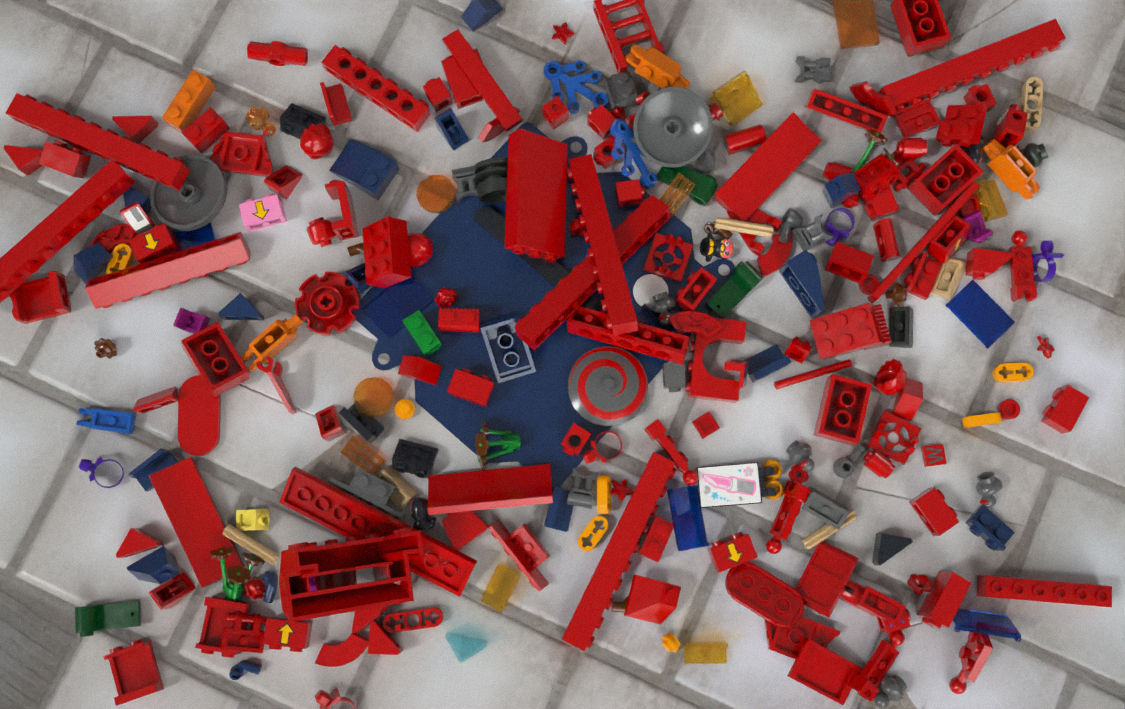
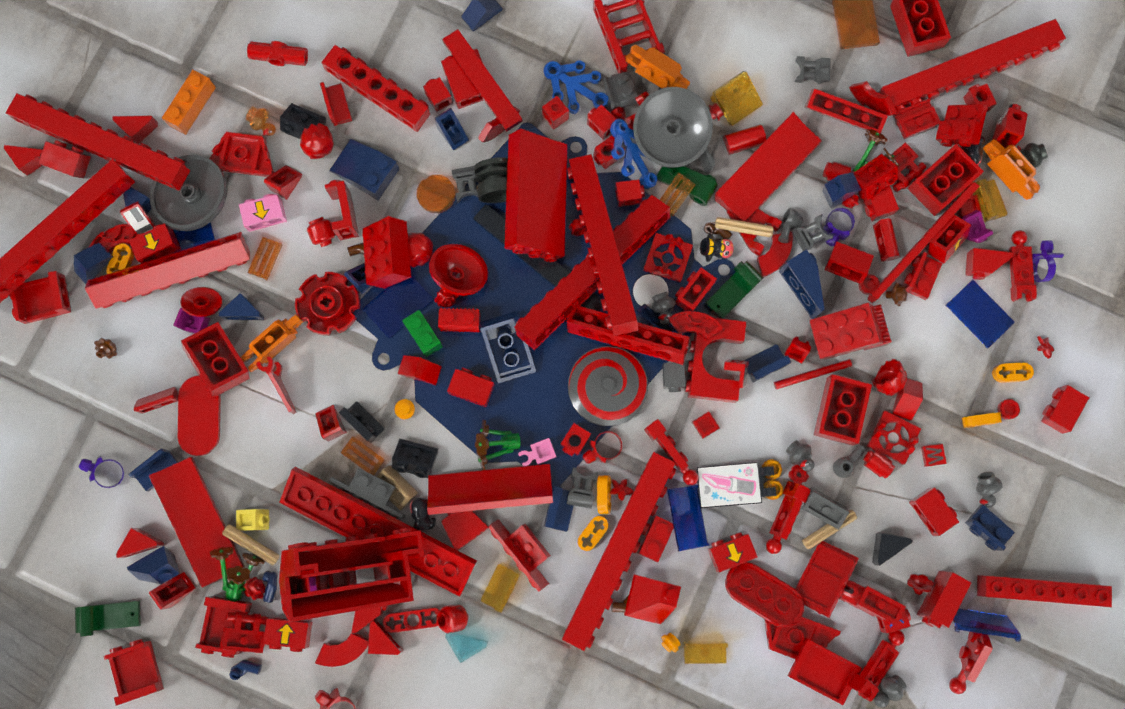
(108, 420): blue hinge -> none
(201, 302): none -> red dish
(205, 130): red brick -> none
(272, 260): none -> clear orange tile
(373, 397): clear orange tile -> none
(452, 618): none -> red head
(461, 262): none -> red dish
(541, 451): none -> bright pink plate
(562, 32): red plant -> none
(901, 327): pearl dark grey slope -> none
(912, 147): red brick -> none
(949, 279): tan slope -> none
(1036, 96): tan beam -> none

